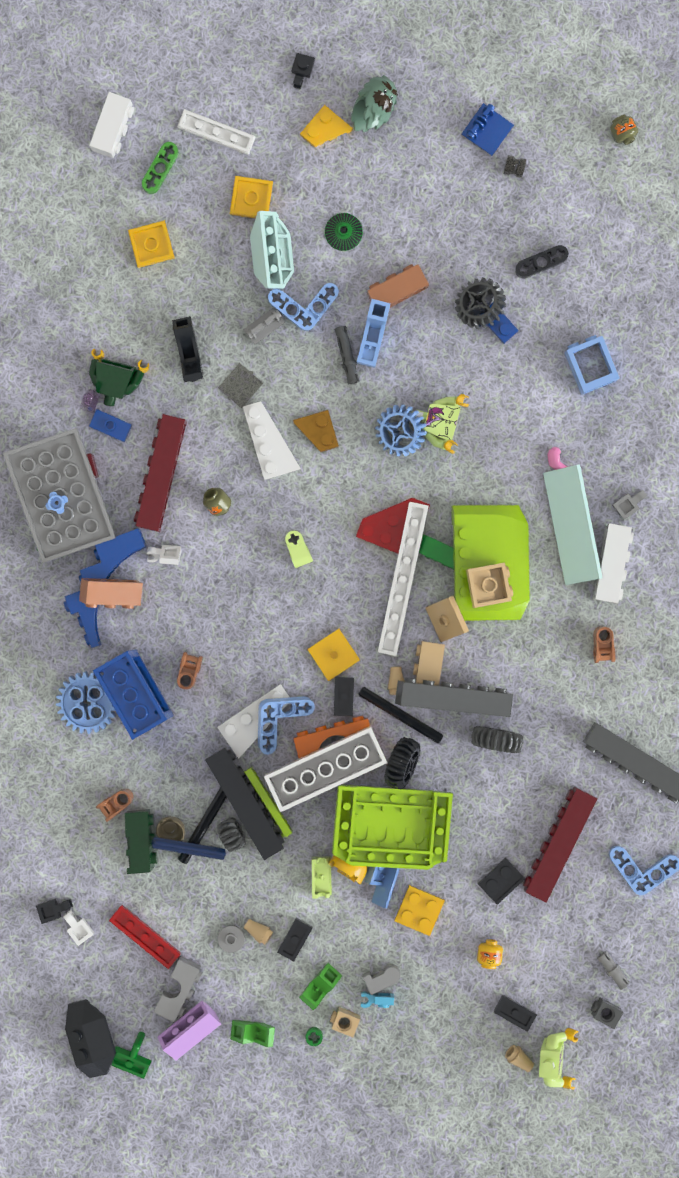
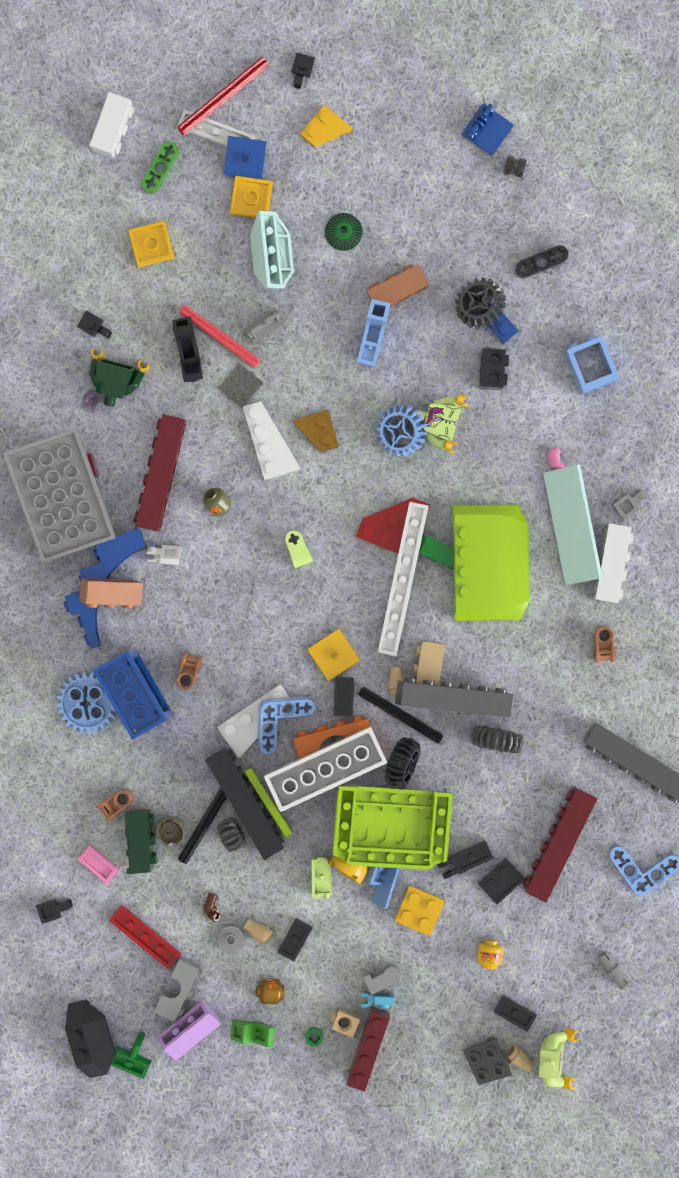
(51, 502): light blue plate -> none
(79, 930): white plate -> none
(92, 325): none -> black plate
(98, 864): none -> bright pink tile
(110, 425): blue plate -> none
(188, 848): dark blue axle -> none
(210, 908): none -> reddish brown arm
(219, 336): none -> coral axle
(222, 96): none -> axle
(245, 157): none -> blue plate
(270, 991): none -> pearl gold head
(308, 312): light blue beam -> none
(320, 986): bright green slope -> none
(349, 363): dark grey pin -> none
(367, 1049): none -> dark red brick
(374, 104): sand green head -> none
(447, 619): tan plate -> none
(467, 859): none -> black hinge
(487, 1061): none -> dark grey hinge
(488, 369): none -> black brick
(489, 585): tan plate -> none
(612, 1018): dark grey brick -> none
(624, 129): olive head -> none

